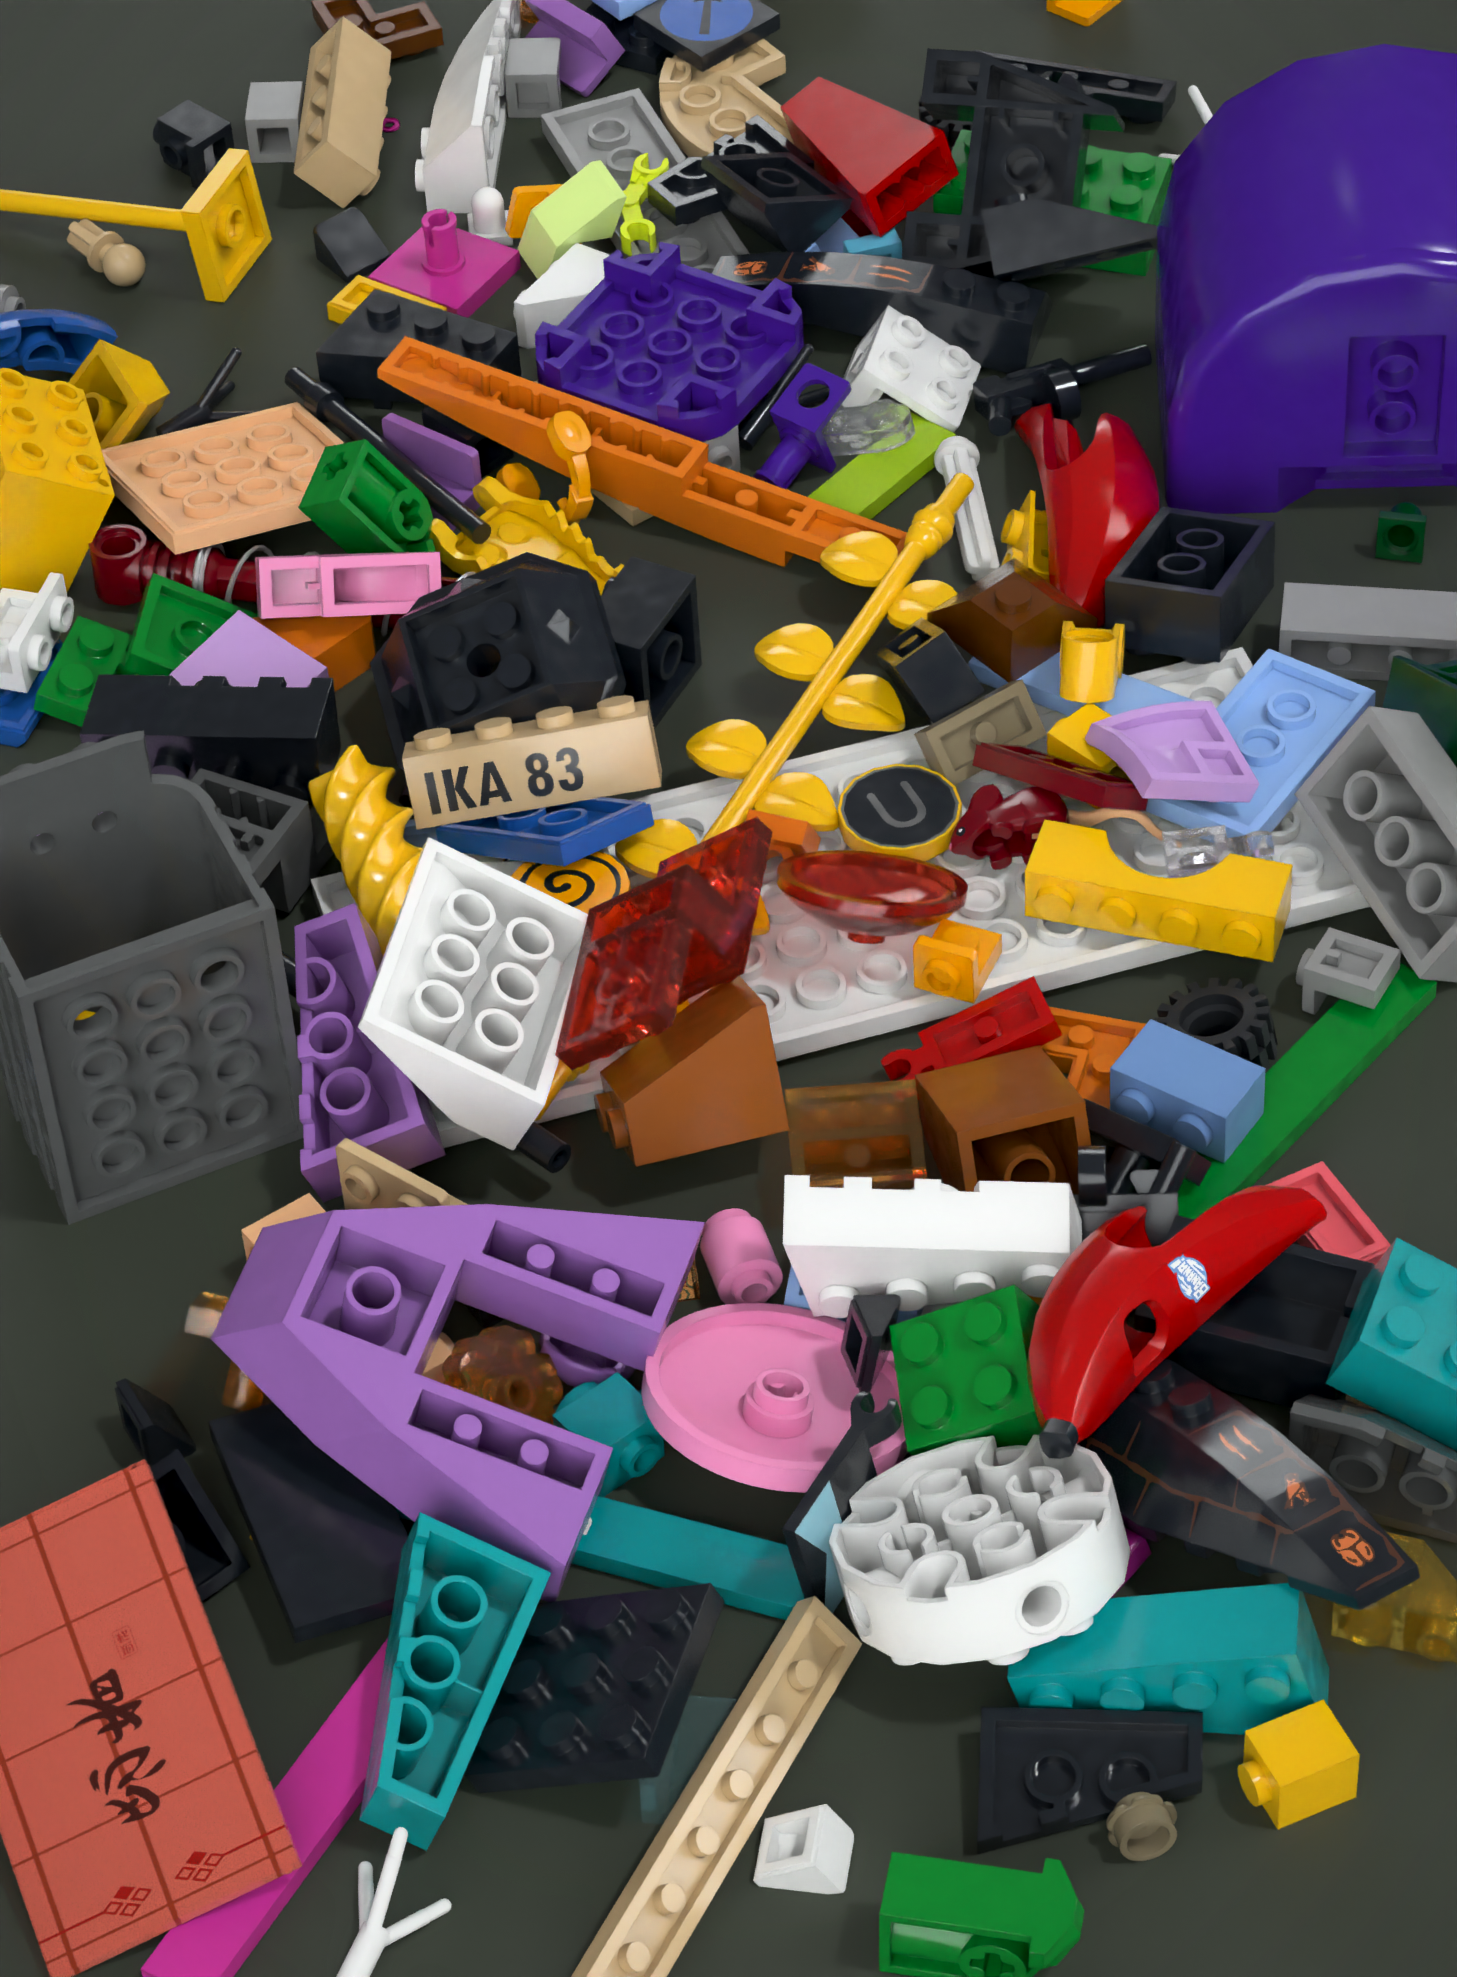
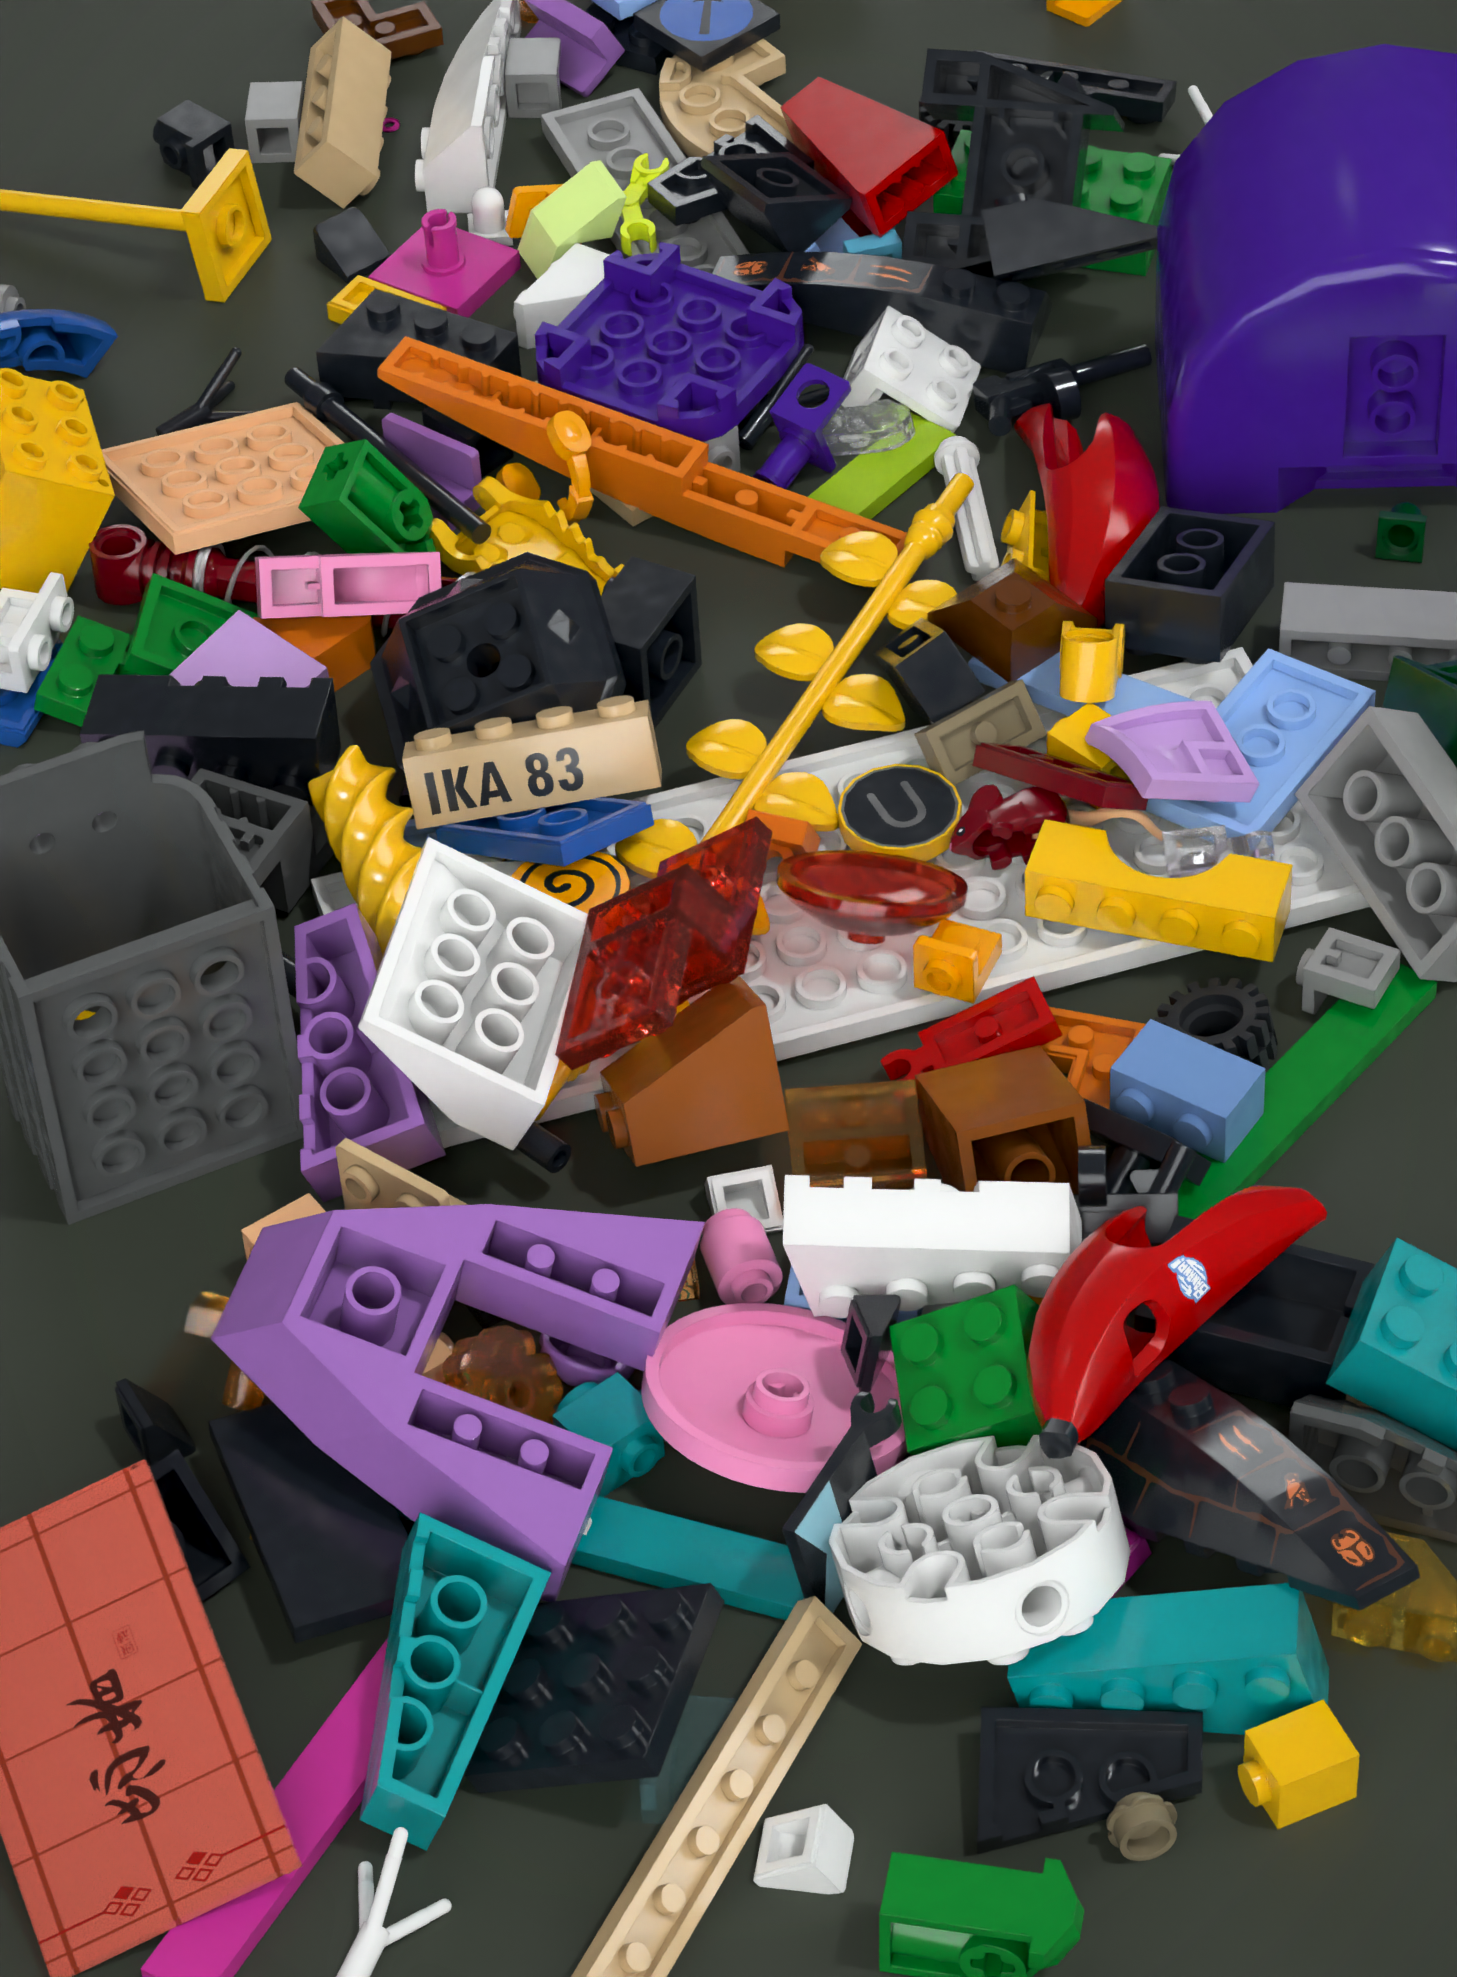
(107, 253): tan axle -> none
(120, 392): yellow slope -> none
(747, 1190): none -> white slope
(1347, 1227): coral tile -> none

